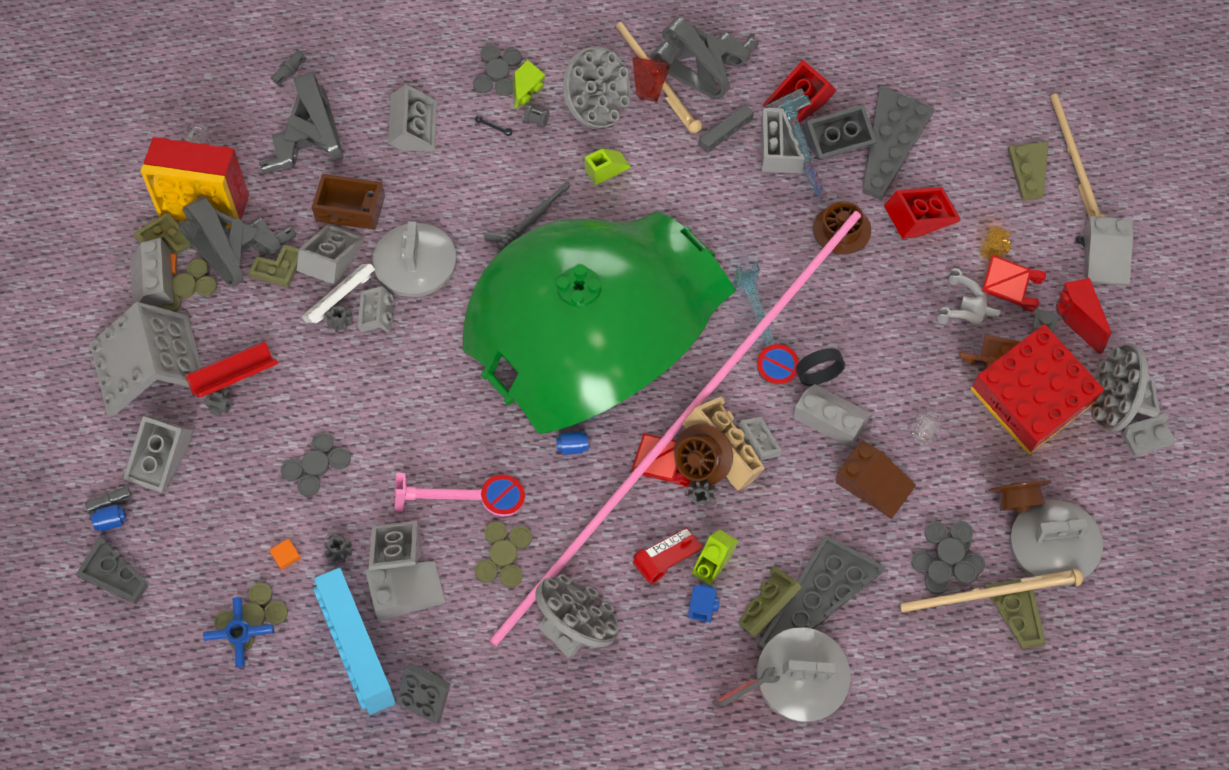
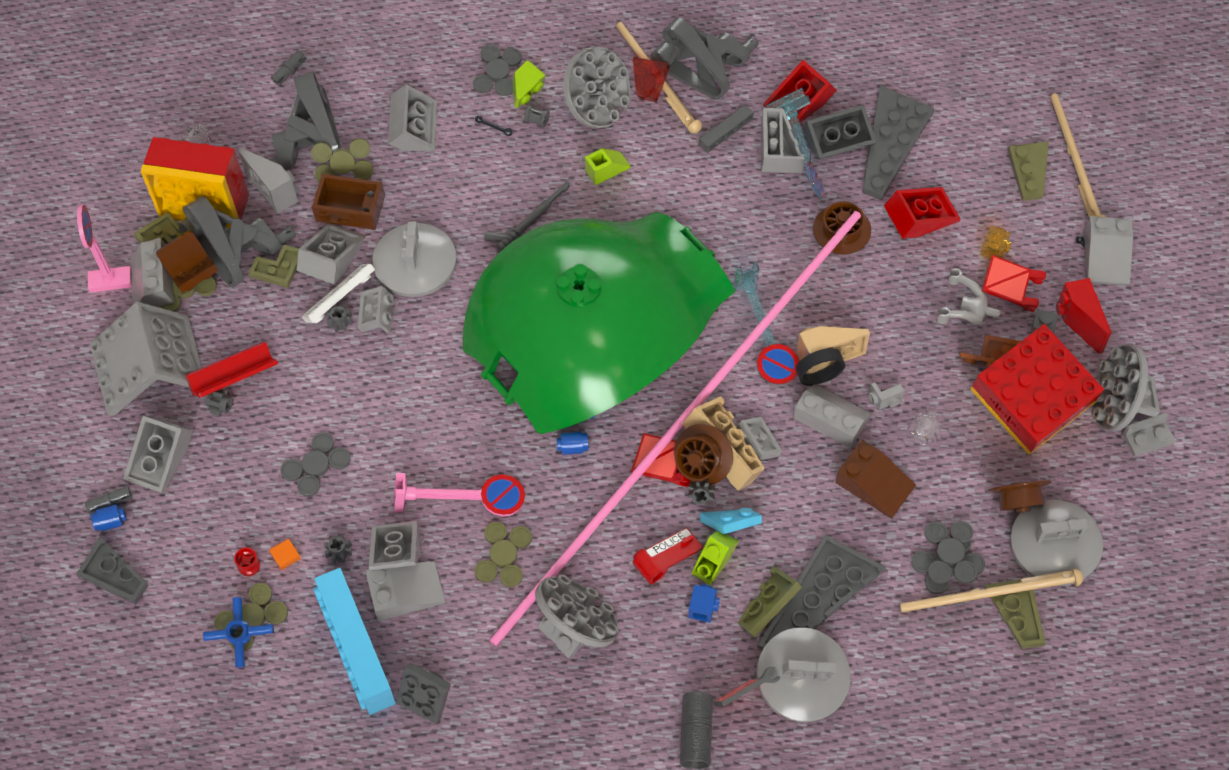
(107, 277): none -> bright pink piece
(186, 261): none -> reddish brown bracket
(244, 557): none -> red wheel
(270, 180): none -> light grey slope
(342, 159): none -> olive piece
(696, 736): none -> dark grey piece
(731, 520): none -> medium azure wing
(848, 341): none -> tan slope
(889, 397): none -> light grey bracket

